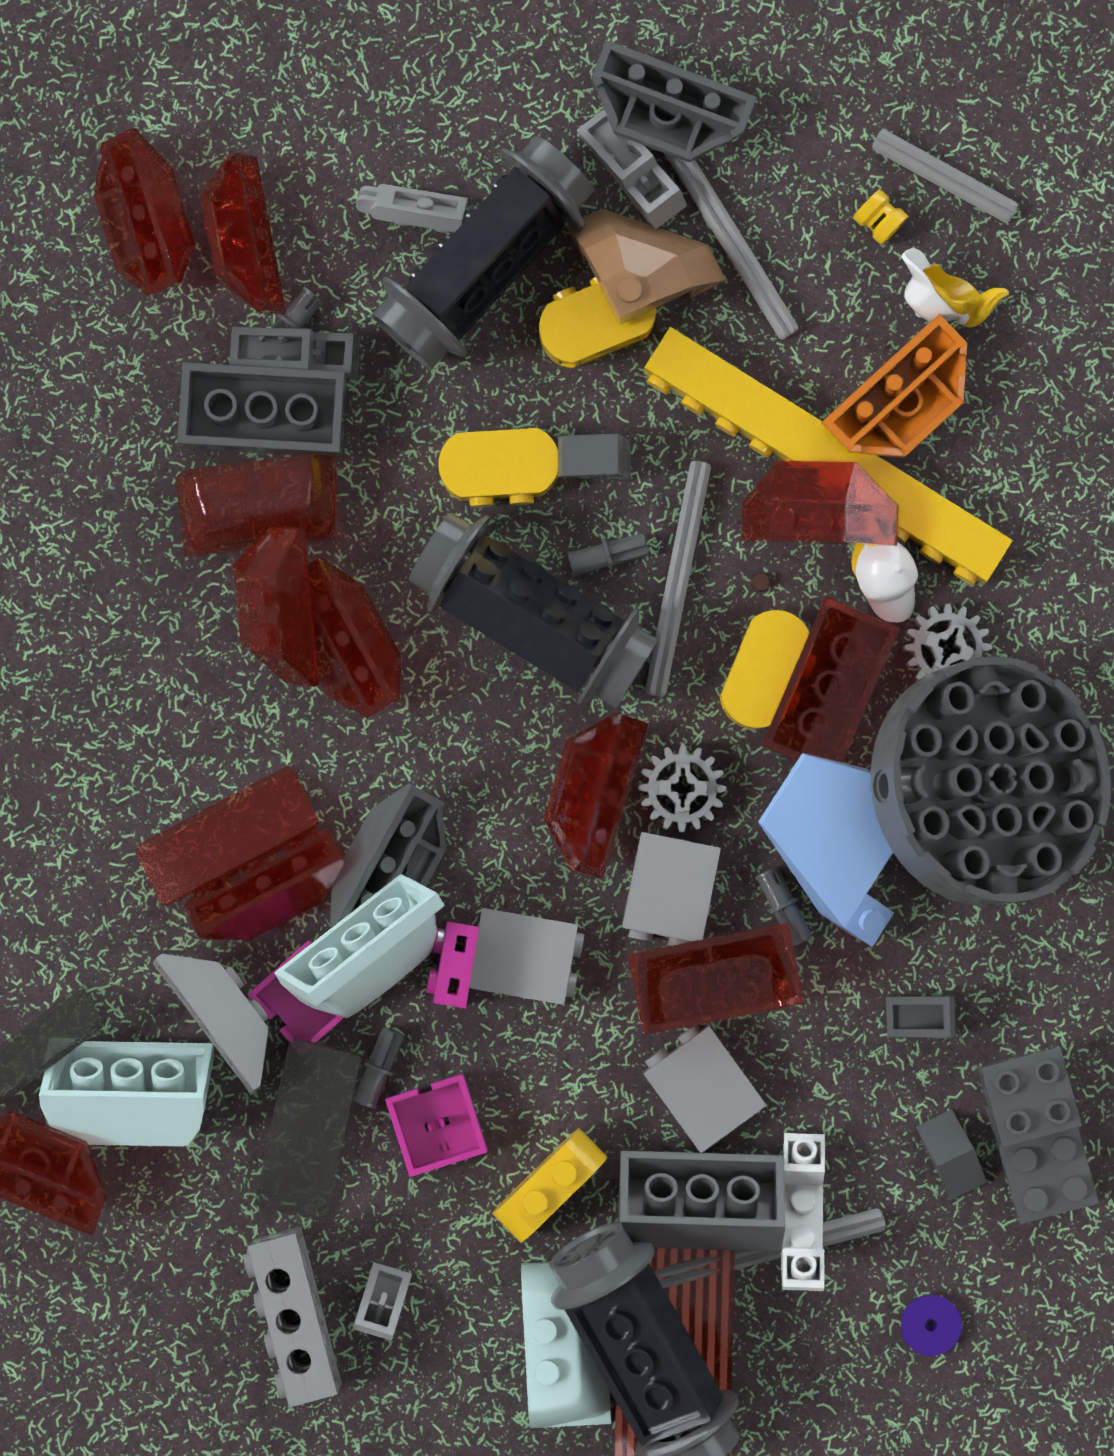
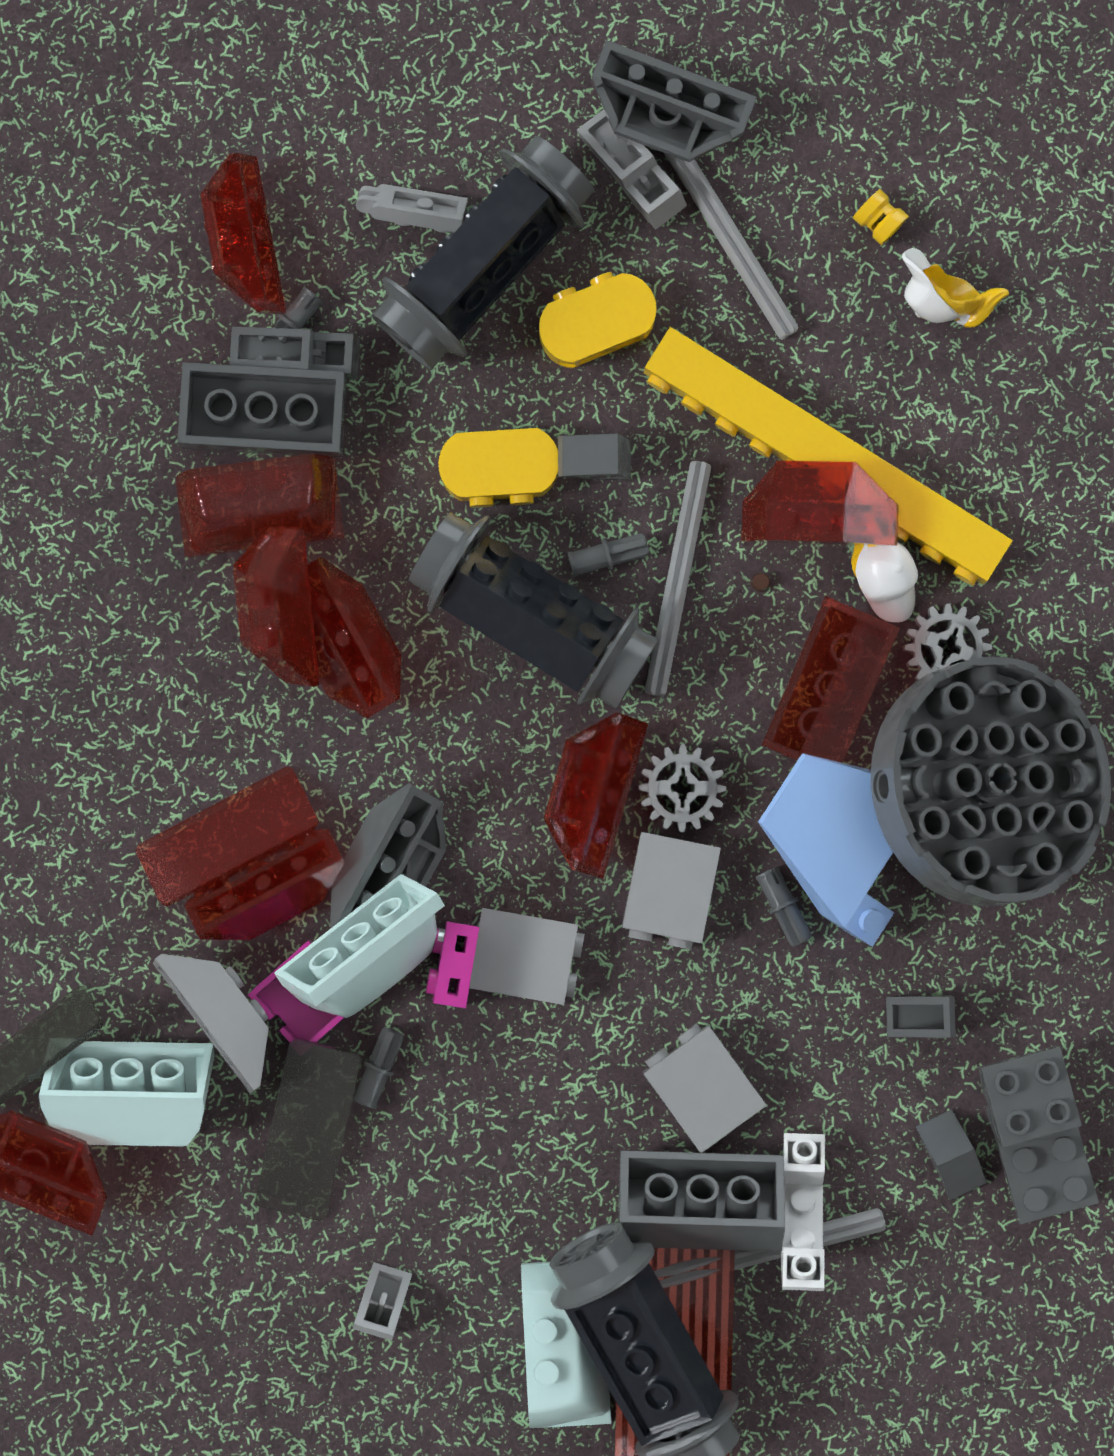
(142, 213): clear red wedge -> none
(294, 1380): light grey brick -> none
(442, 1143): dark pink piece -> none
(549, 1185): yellow brick -> none
(642, 265): medium nougat brick -> none
(715, 978): clear red windscreen -> none
(763, 668): yellow brick -> none
(905, 395): orange wedge -> none
(931, 1339): dark purple piece -> none
(945, 176): light grey axle -> none

